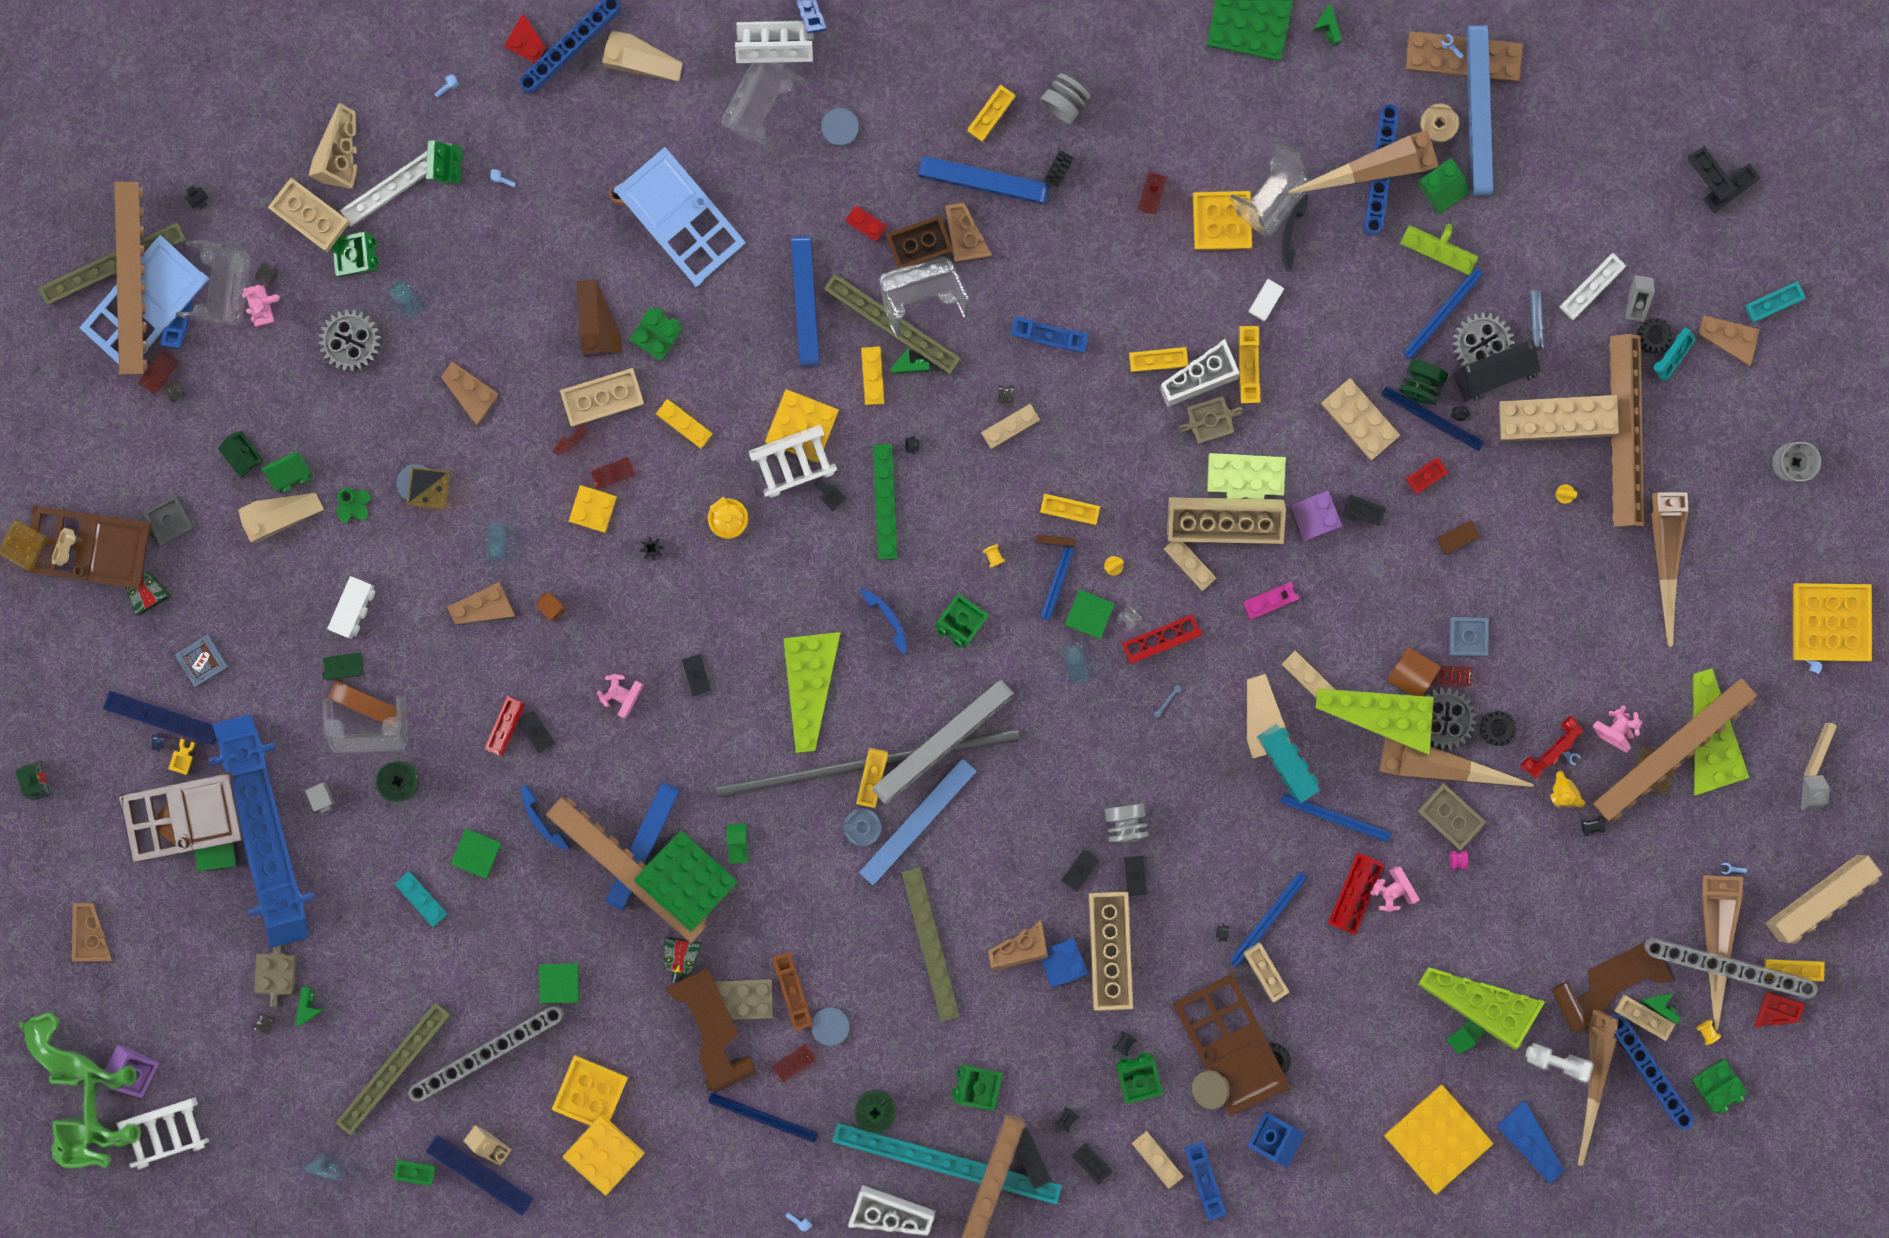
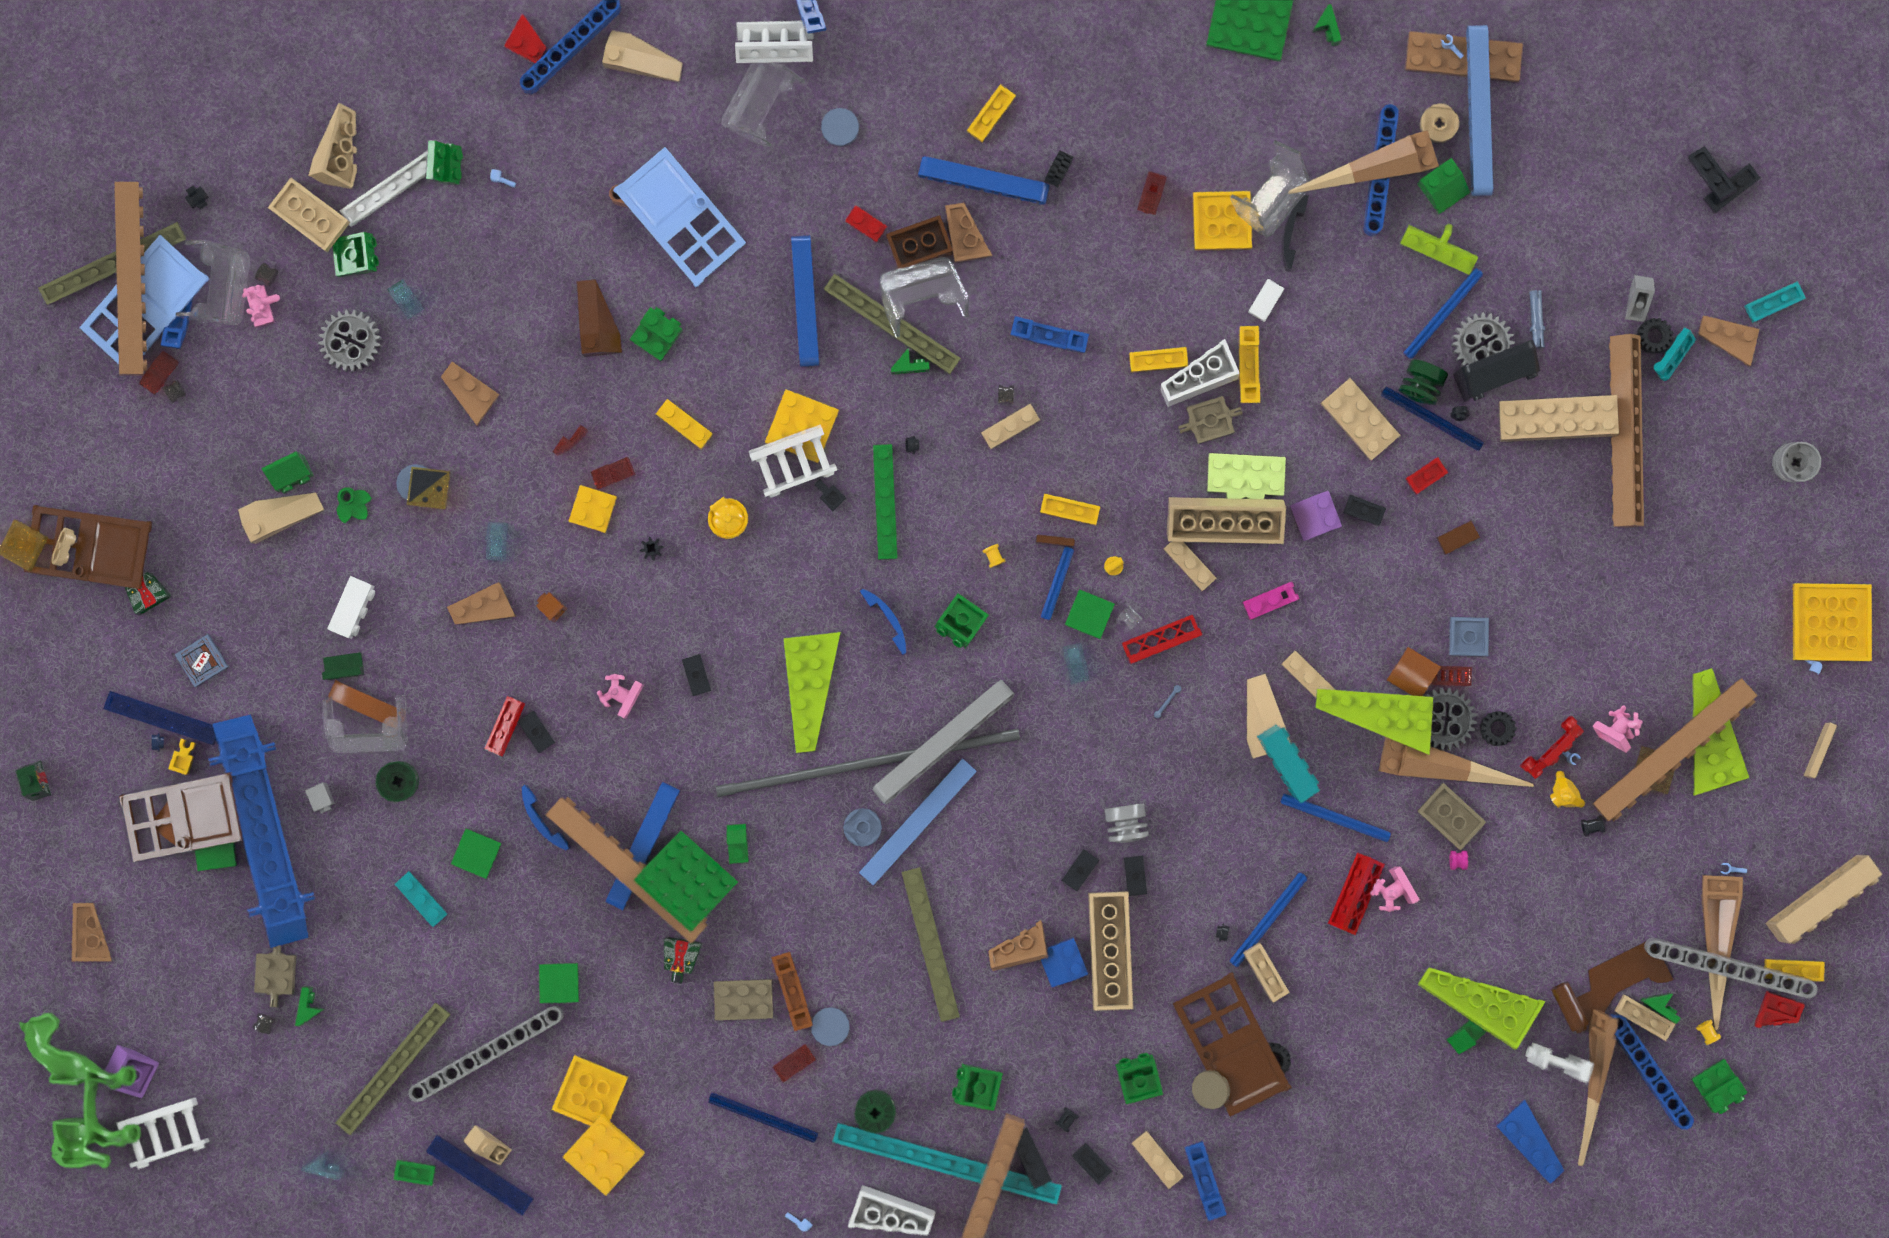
(168, 520): dark grey tile -> none
(240, 453): dark green panel -> none
(451, 83): light blue hand -> none
(602, 397): tan plate -> none
(716, 1030): reddish brown door -> none
(871, 776): yellow plate -> none
(872, 376): yellow plate -> none
(1067, 94): light grey wheel -> none
(1124, 1043): black bush -> none
(1276, 1139): blue slope -> none
(1438, 1139): yellow plate -> none
(1565, 494): yellow plate -> none
(1592, 286): white tile -> none
(1669, 524): medium nougat plate -> none
(1814, 793): light grey slope -> none

